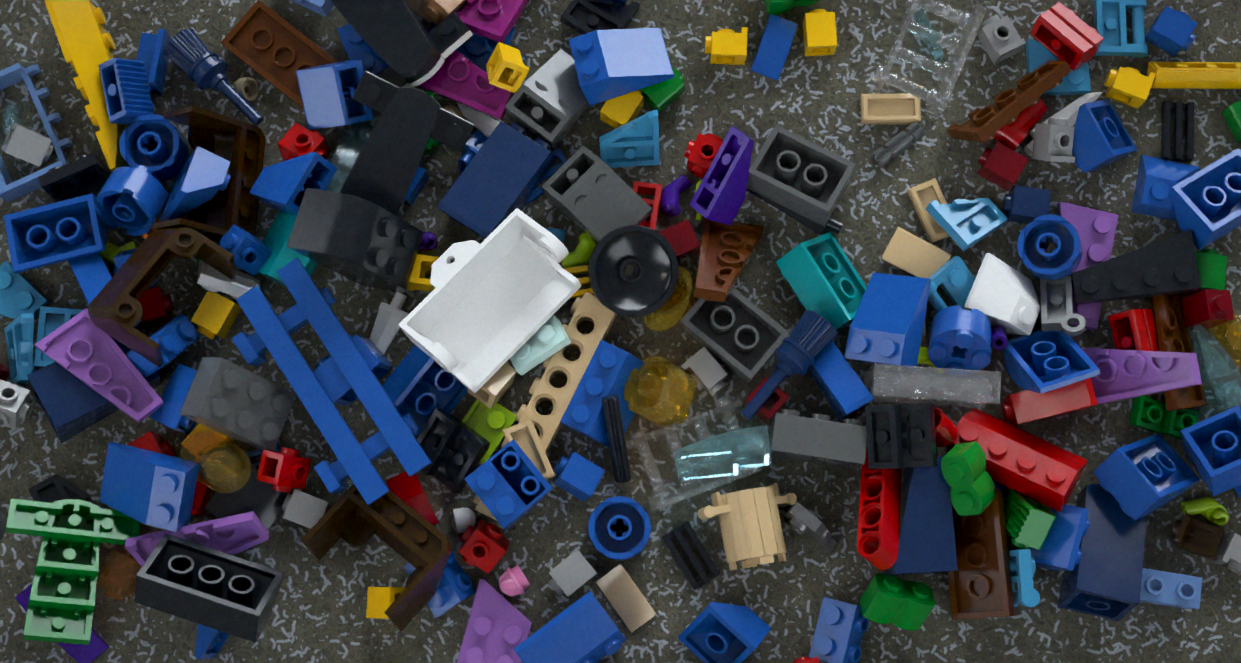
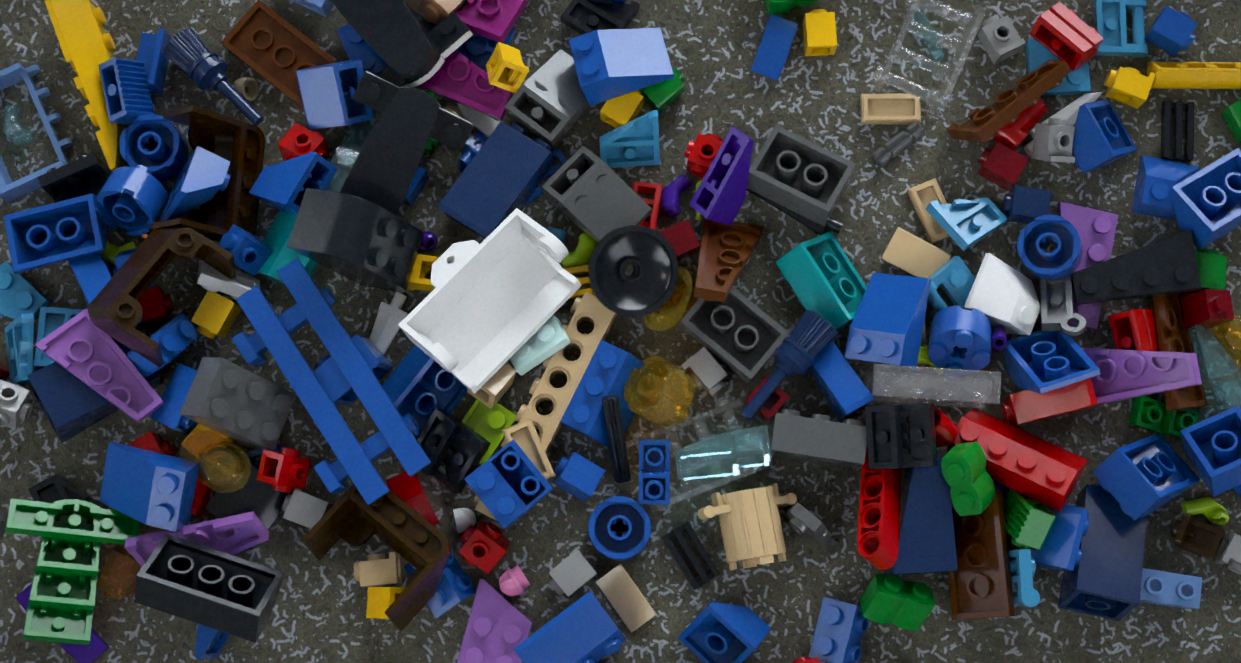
(27, 144): light grey brick -> none
(378, 570): none -> tan brick
(654, 471): none -> blue slope
(727, 46): yellow brick -> none

